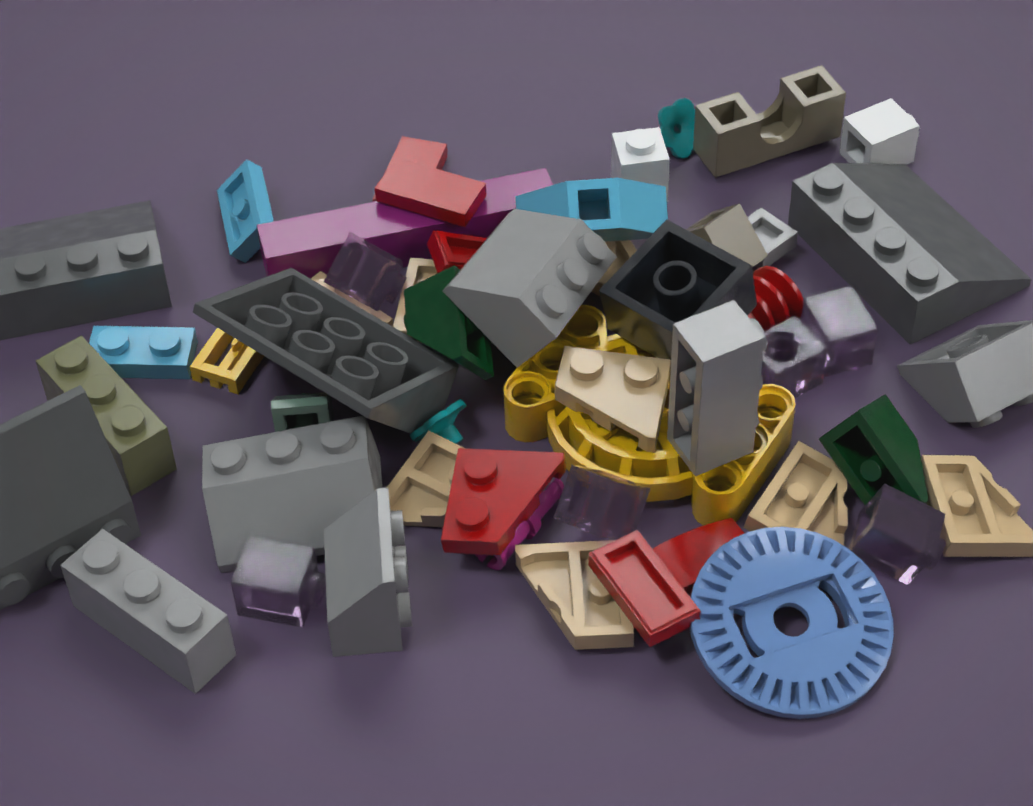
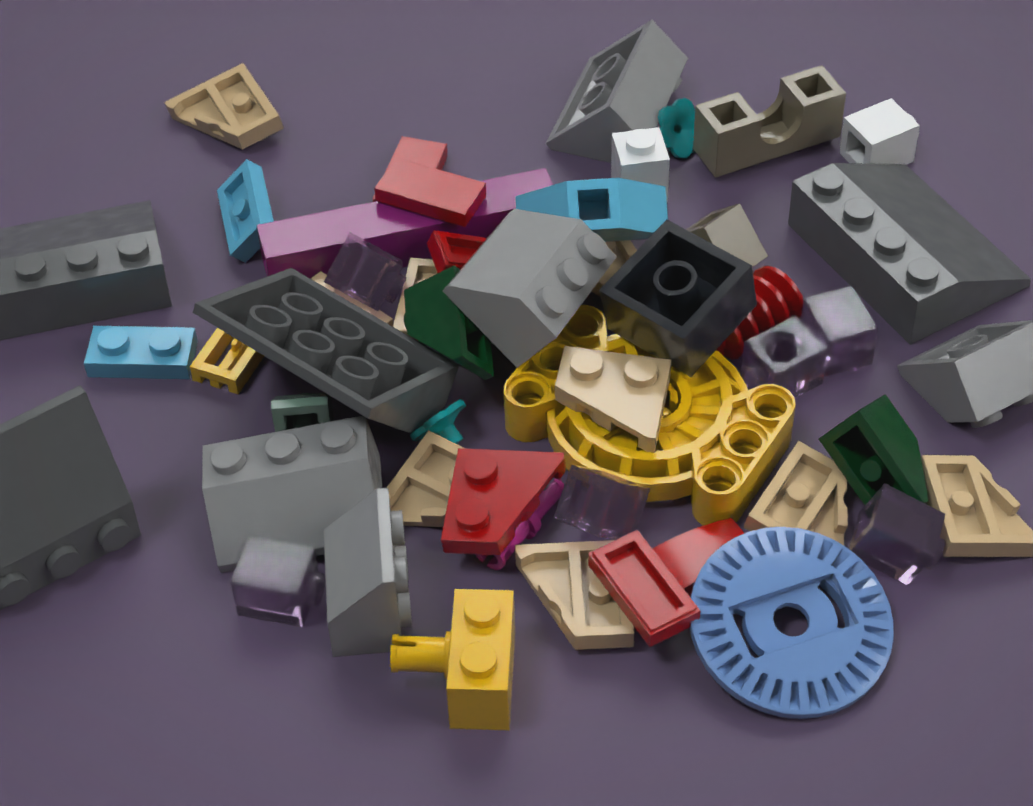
(130, 427): olive arch -> none
(149, 610): light grey brick -> none
(228, 109): none -> tan wing
(473, 656): none -> yellow brick
(619, 93): none -> light grey slope
(715, 386): light grey brick -> none
(773, 234): light grey plate -> none

